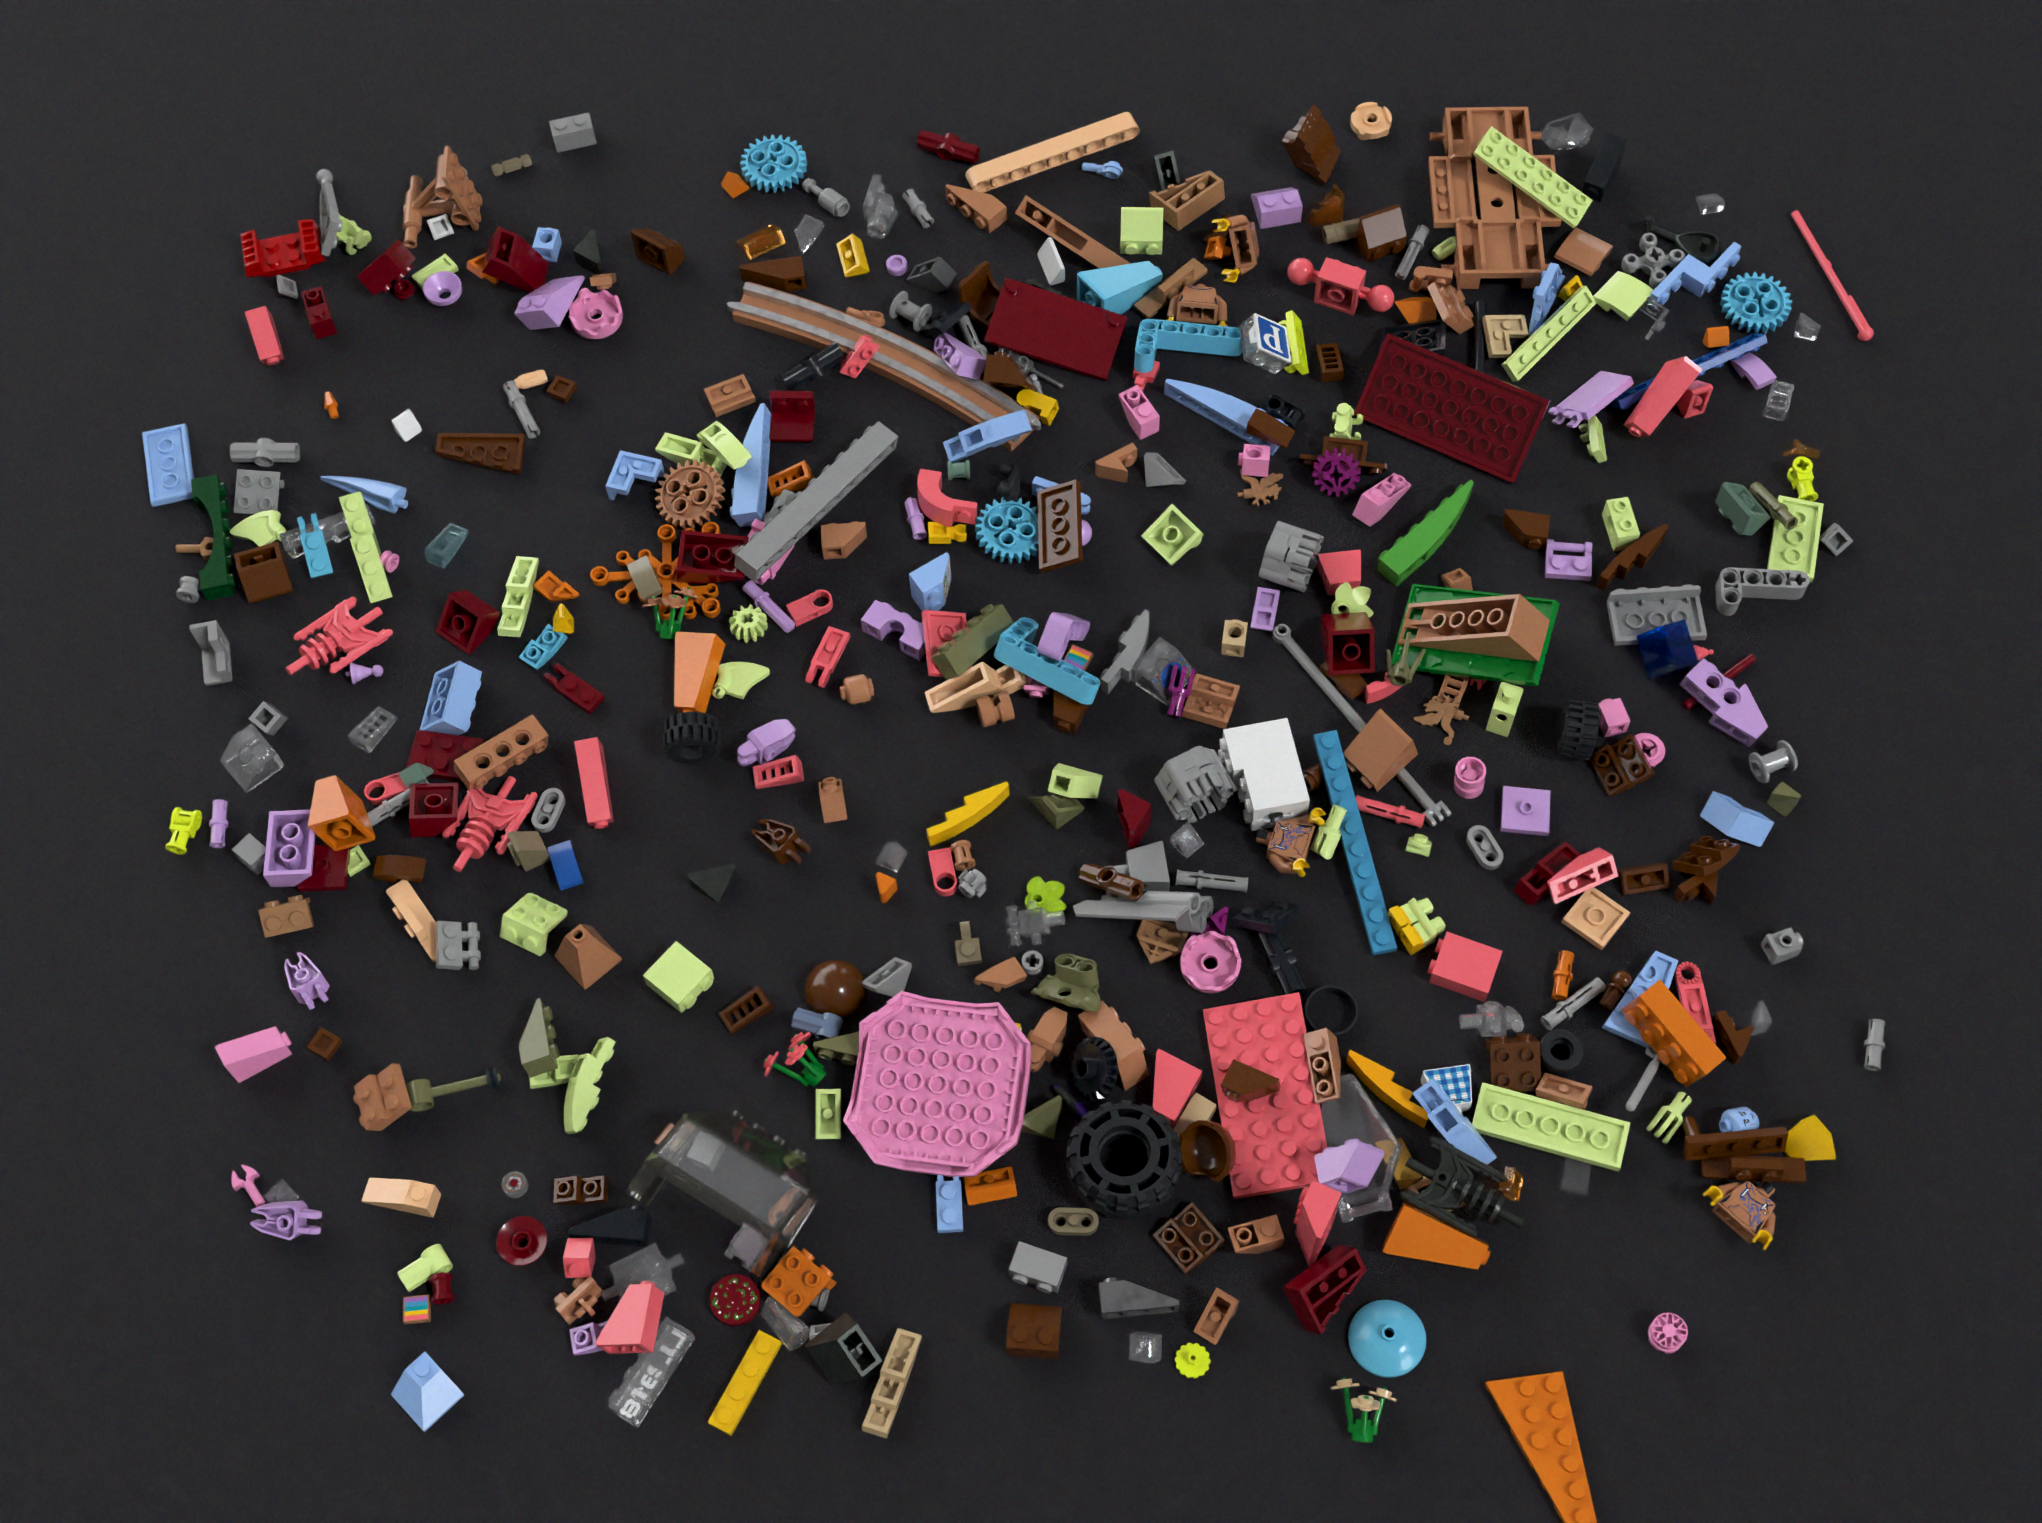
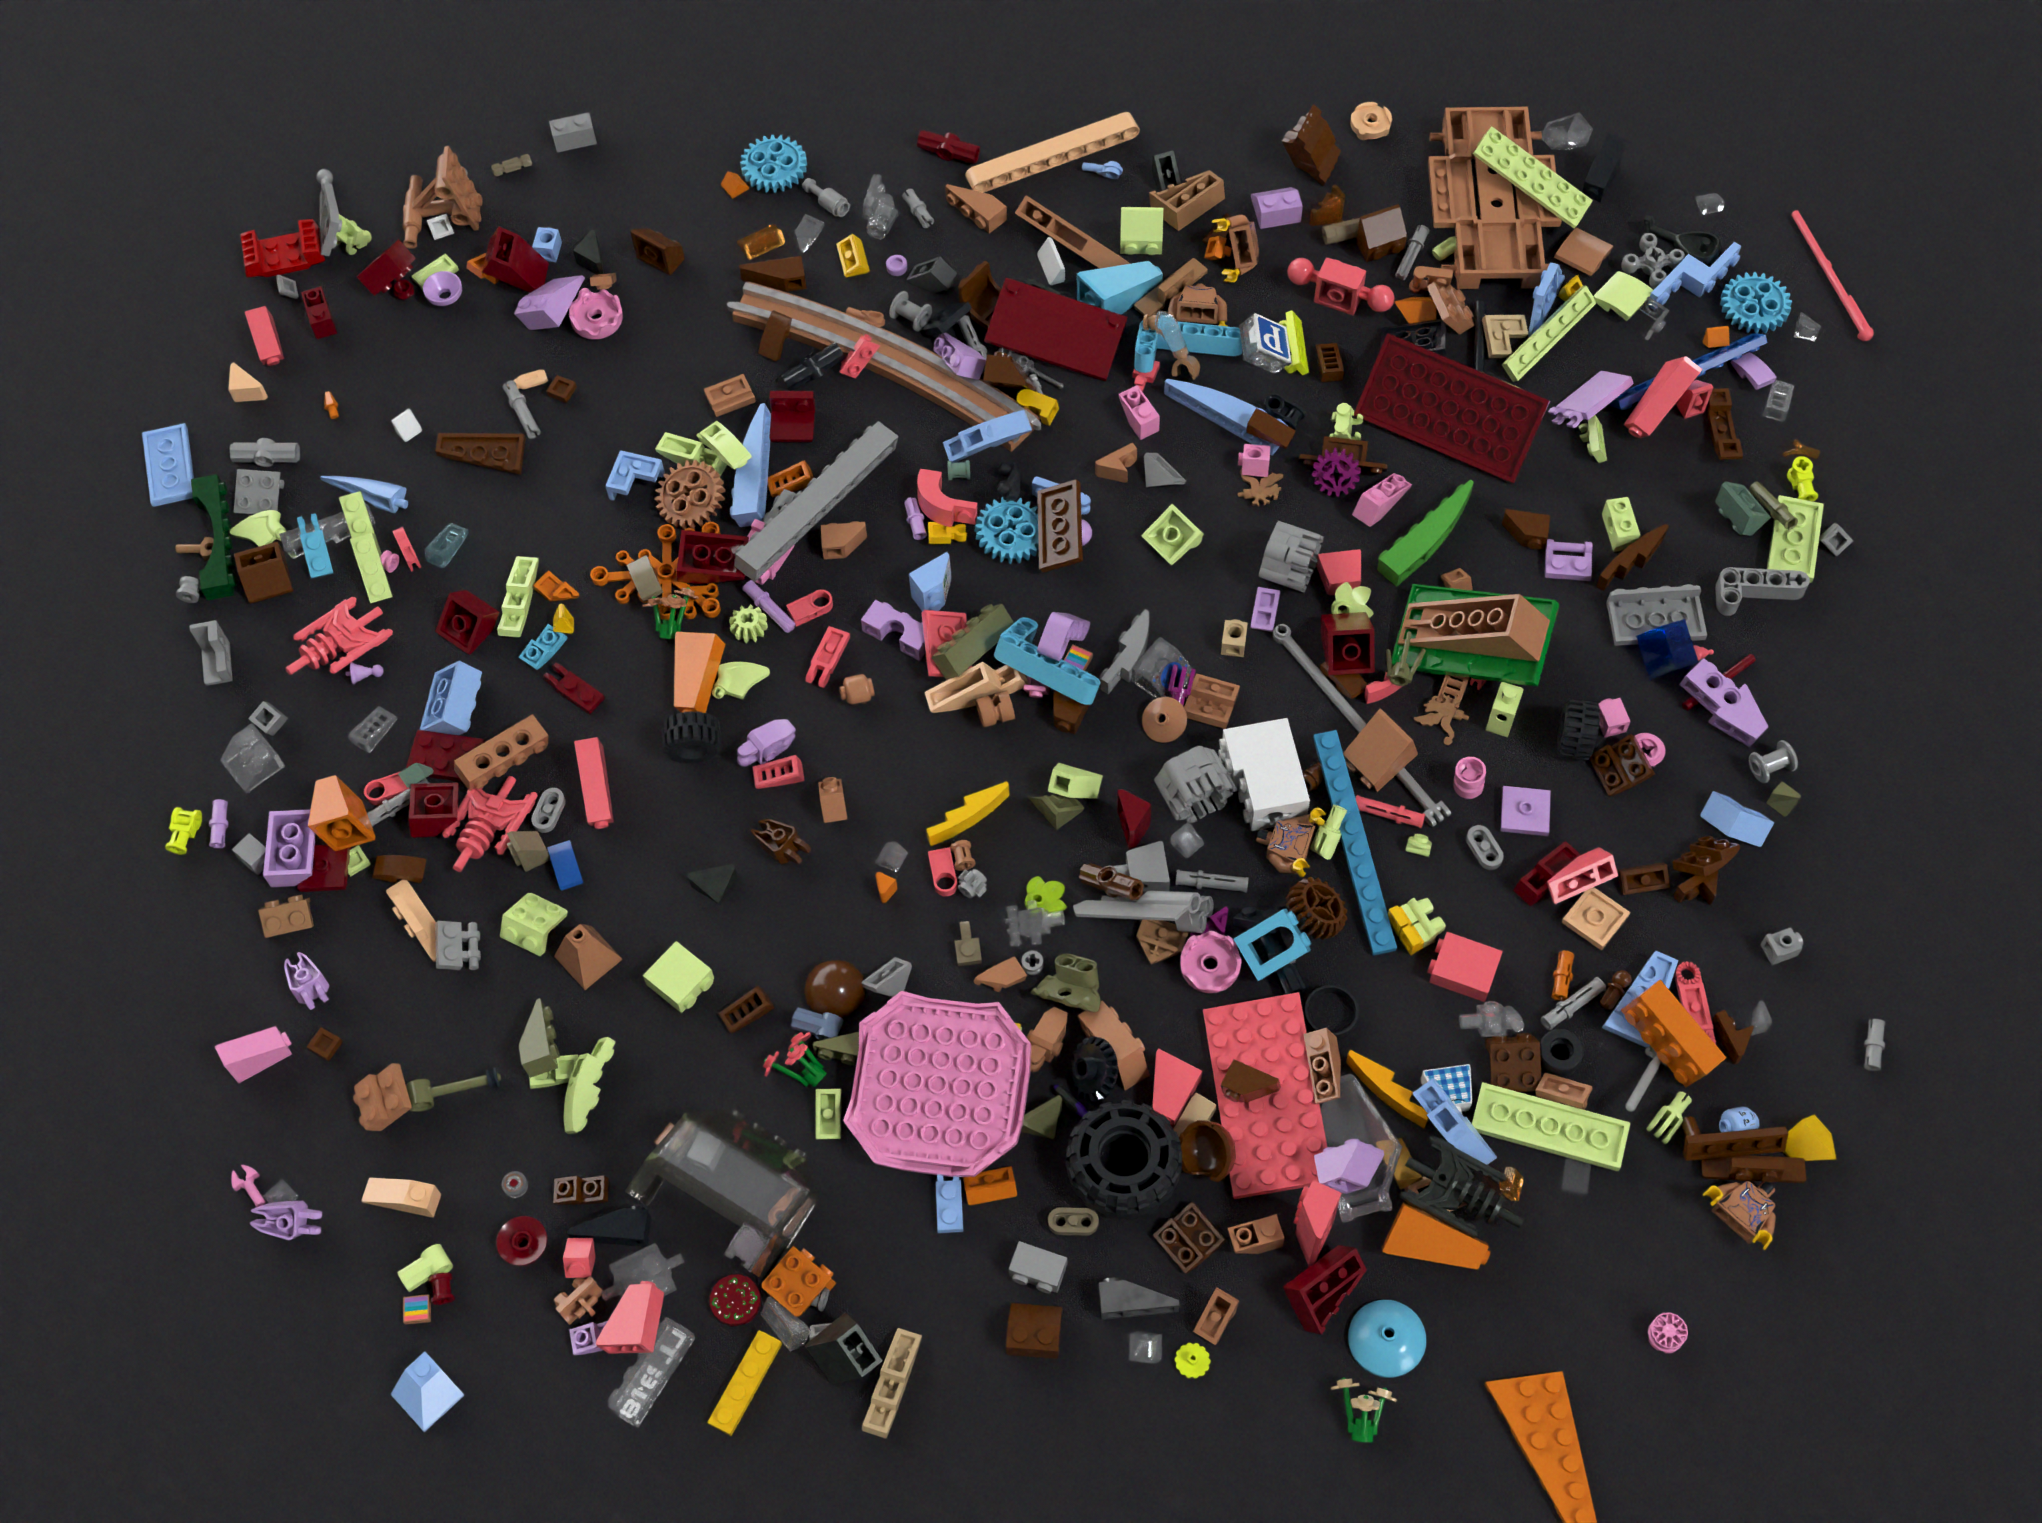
(243, 386): none -> light nougat slope
(406, 547): none -> coral piece
(775, 333): none -> reddish brown slope
(1168, 328): none -> piece
(1173, 725): none -> nougat dish
(1299, 947): none -> medium azure panel
(1317, 908): none -> reddish brown gear
(1722, 426): none -> reddish brown slope

